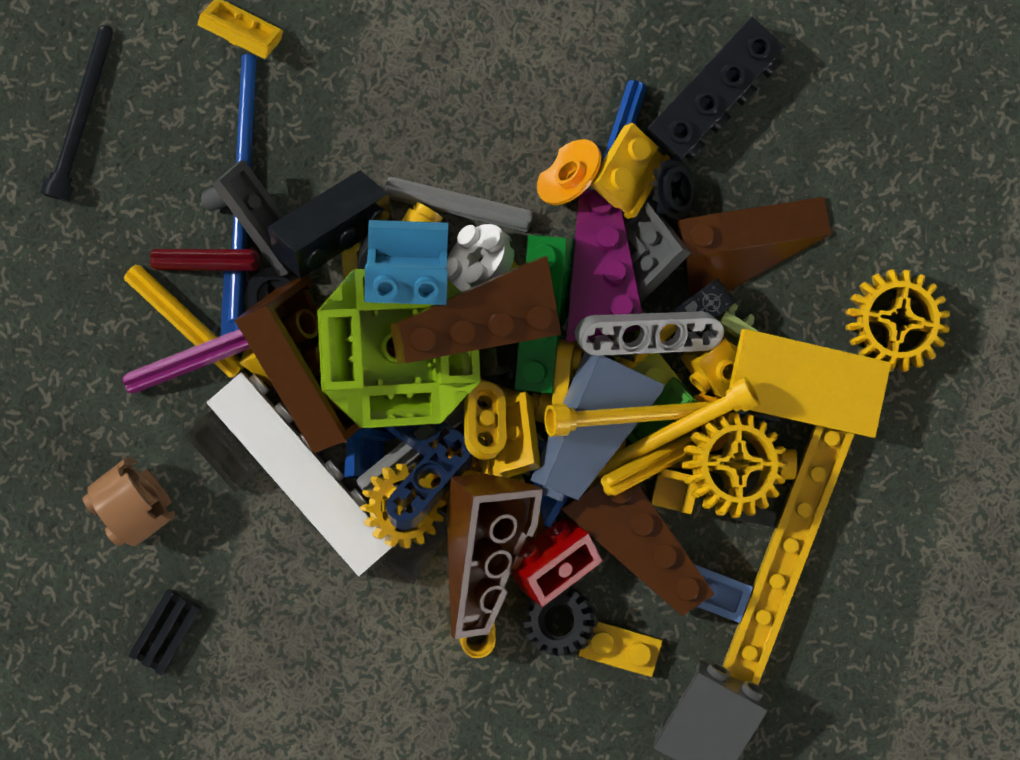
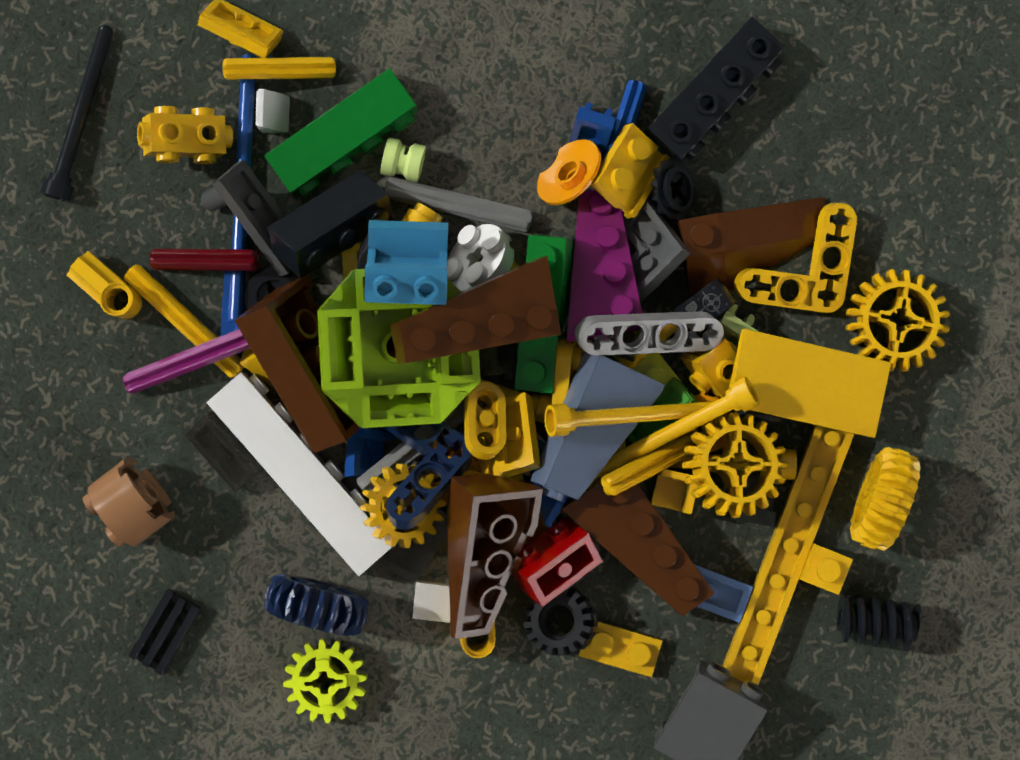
(104, 285): none -> yellow piece
(177, 135): none -> yellow brick
(272, 111): none -> white slope
(279, 68): none -> yellow axle
(316, 605): none -> dark blue gear
(326, 698): none -> neon yellow gear
(342, 133): none -> green brick
(403, 160): none -> yellowish green wheel
(431, 601): none -> white slope
(593, 126): none -> blue tile
(809, 284): none -> yellow beam
(825, 569): none -> yellow brick
(877, 621): none -> black piece
(885, 498): none -> yellow gear

